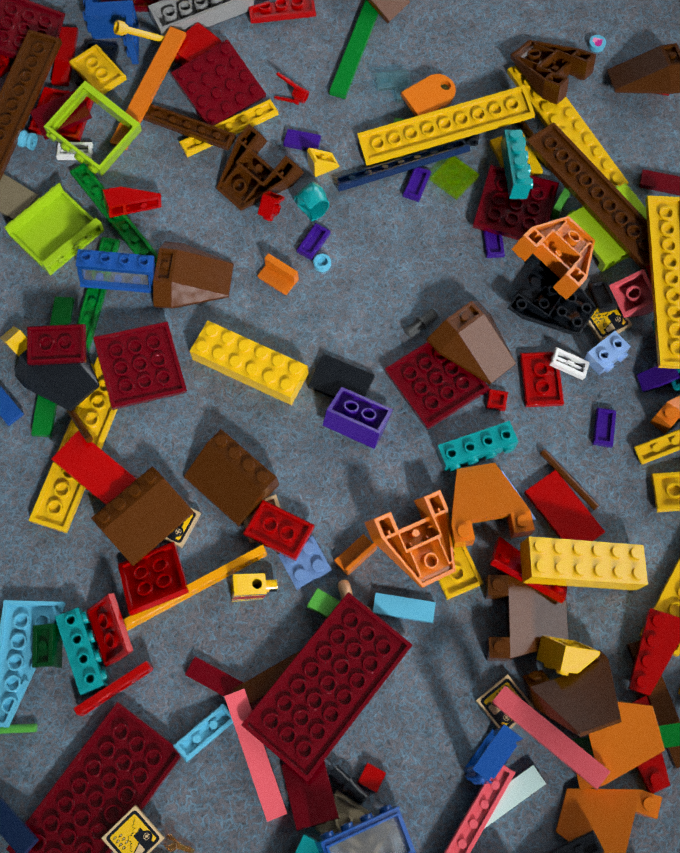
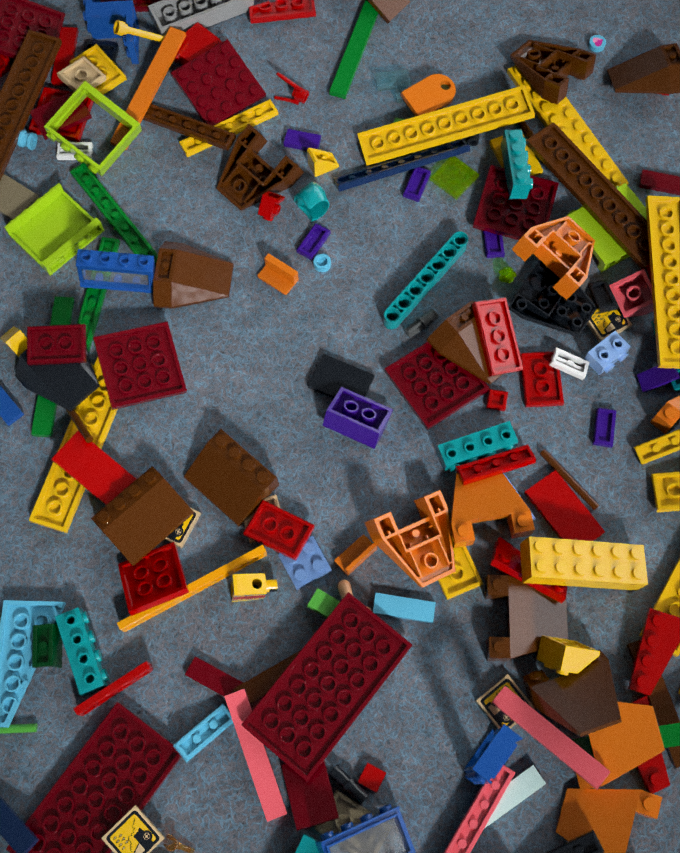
(81, 71): none -> tan tile
(109, 630): red tile -> none
(127, 200): red slope -> none
(249, 362): yellow brick -> none
(421, 286): none -> teal beam
(495, 464): none -> red tile
(497, 336): none -> tile
(507, 274): none -> clear neon green plate
(560, 204): bright green tile -> none

